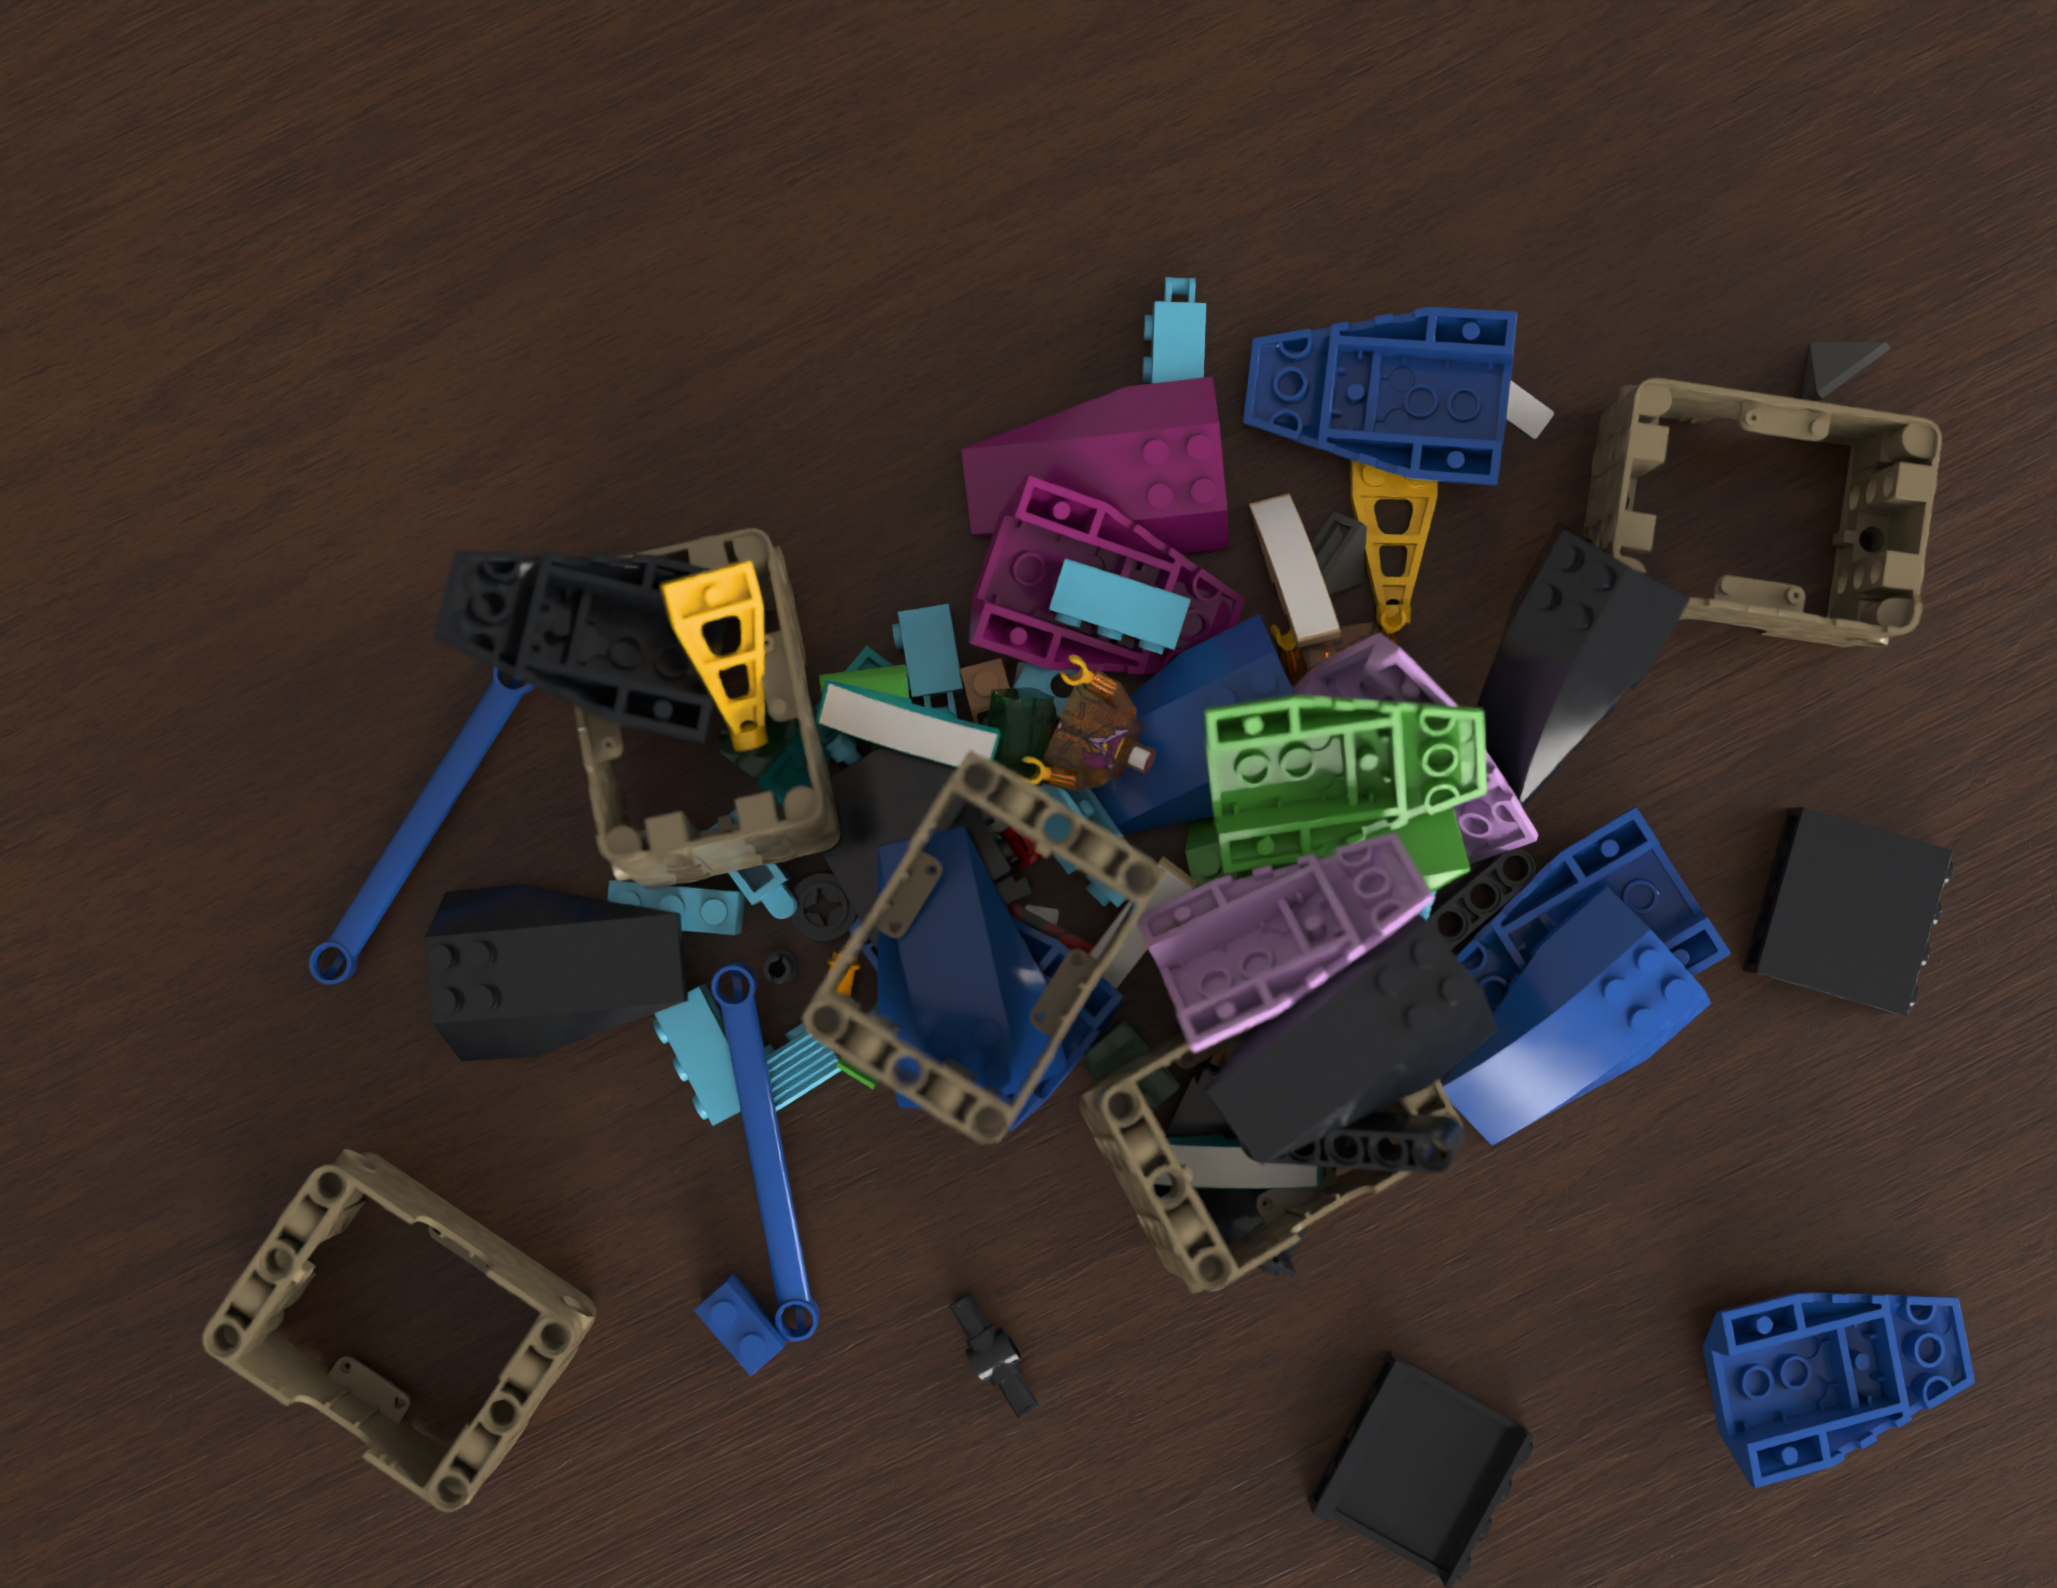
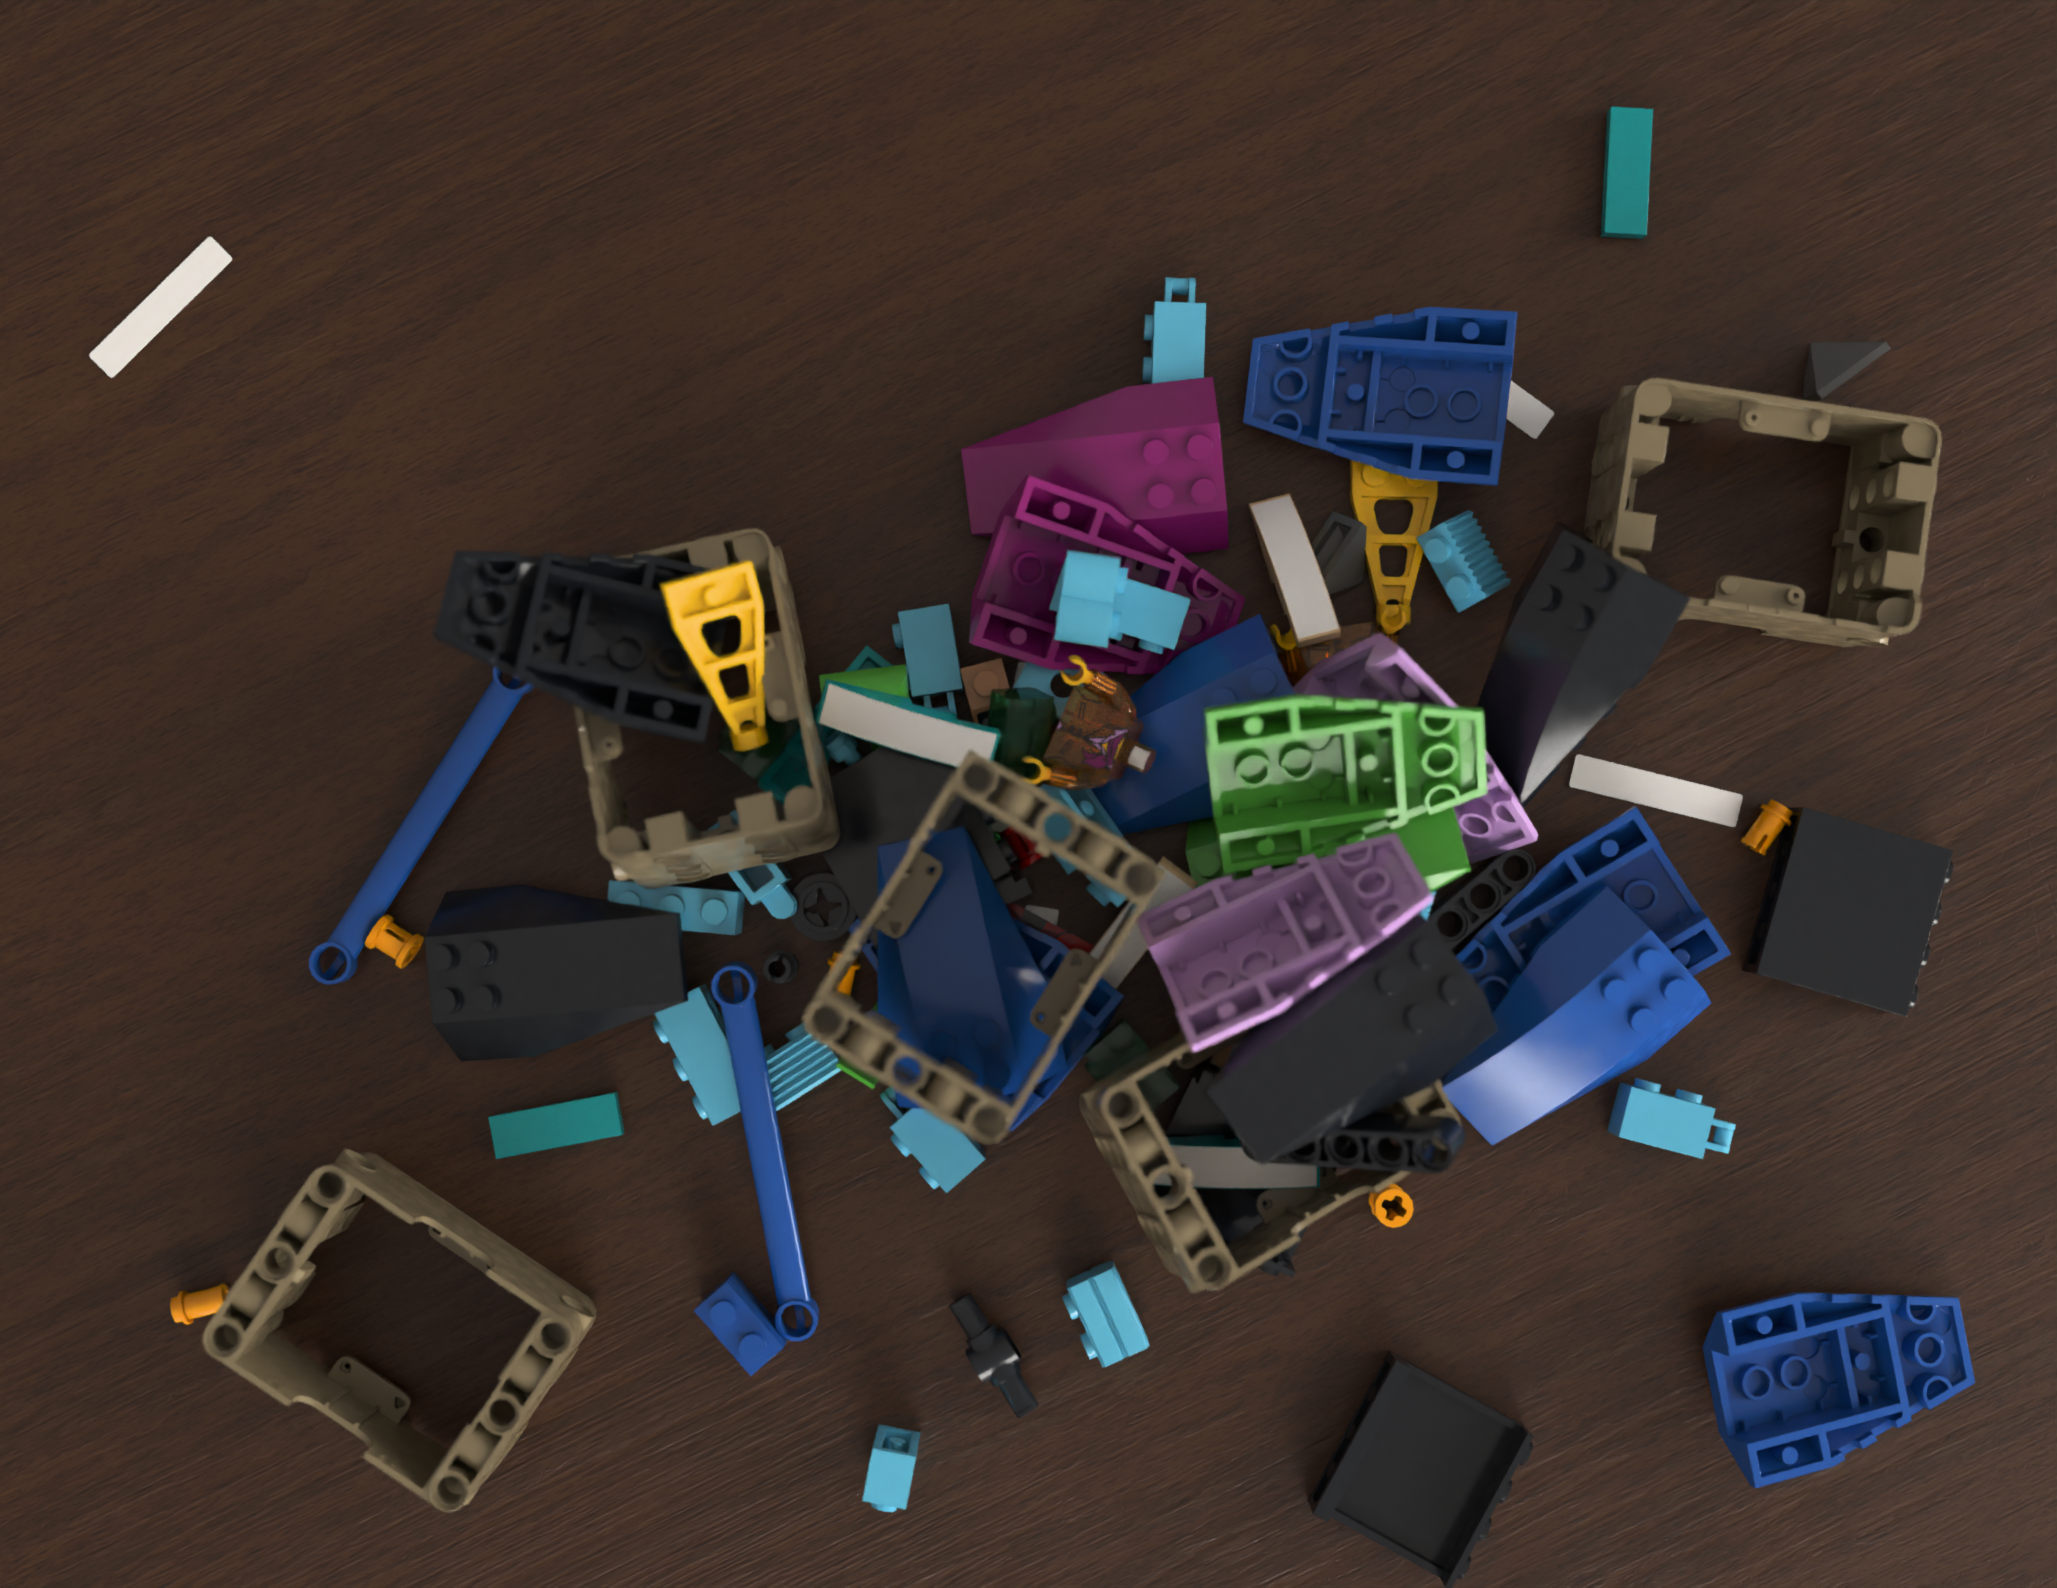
(160, 307): none -> white sticker
(197, 1304): none -> light orange pin
(394, 941): none -> light orange bush
(556, 1125): none -> teal tile
(891, 1468): none -> medium azure brick
(941, 1148): none -> medium azure brick
(1089, 598): none -> medium azure brick
(1106, 1314): none -> medium azure brick
(1391, 1217): none -> light orange bush
(1463, 560): none -> medium azure brick
(1626, 172): none -> teal tile
(1655, 790): none -> white sticker
(1667, 1121): none -> medium azure brick
(1767, 826): none -> light orange pin

